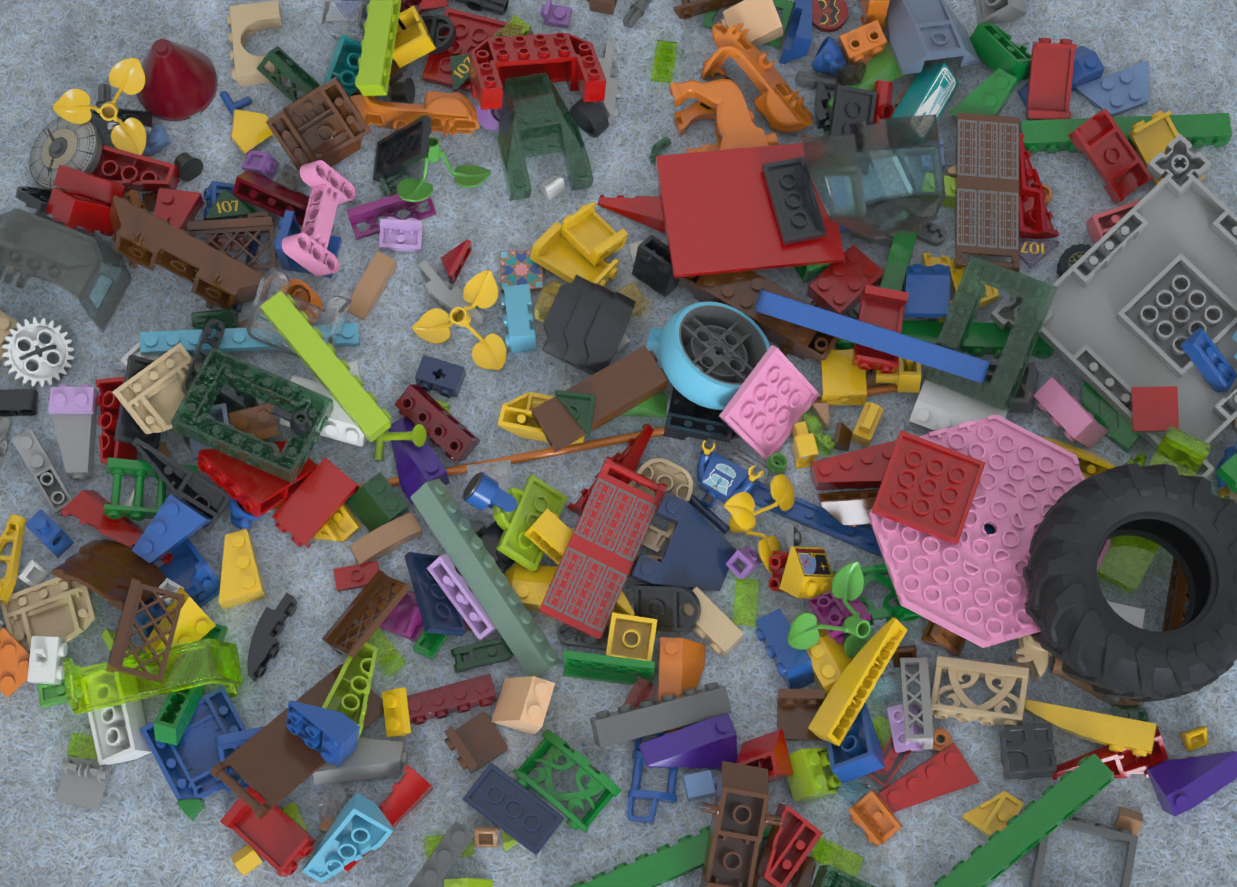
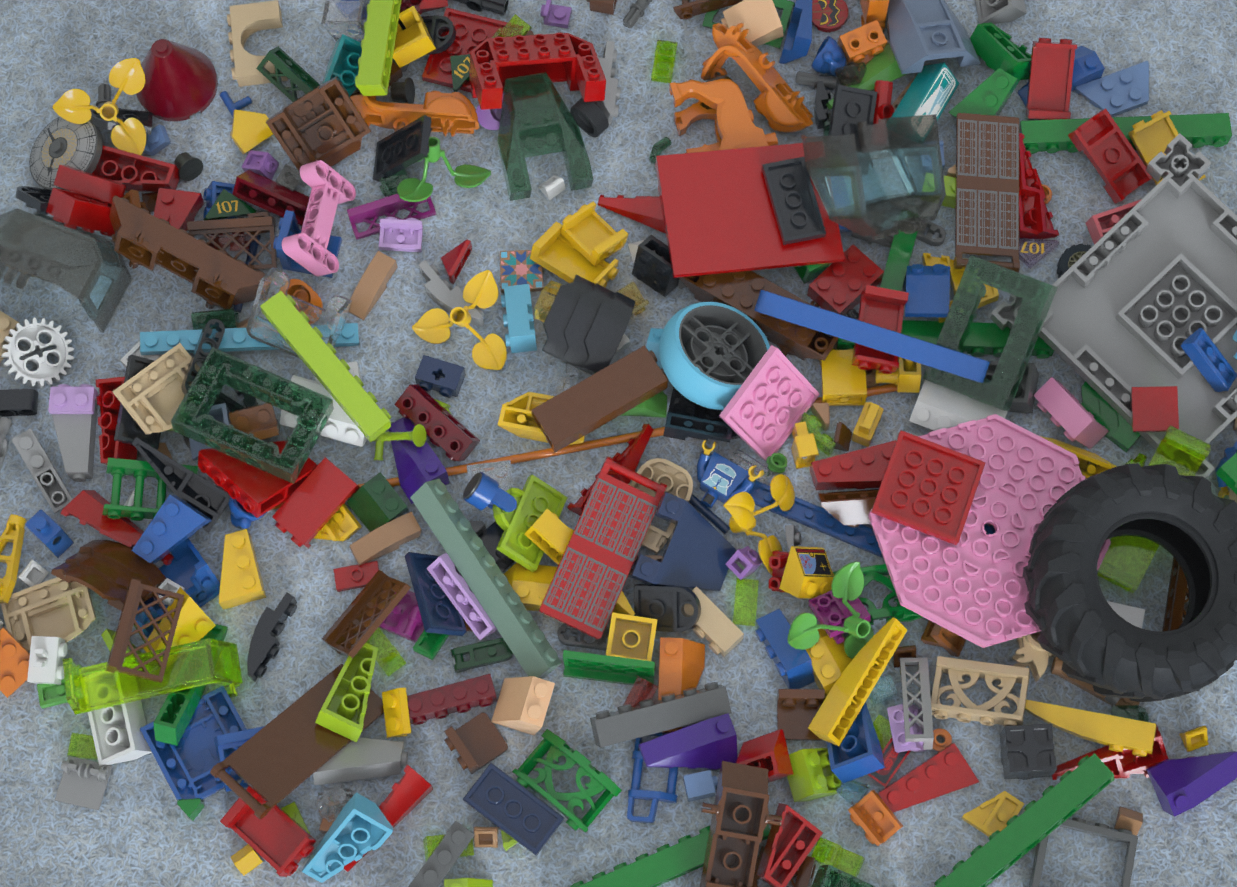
(299, 428): black bar -> none
(323, 730): blue slope -> none
(579, 406): dark green tile -> none

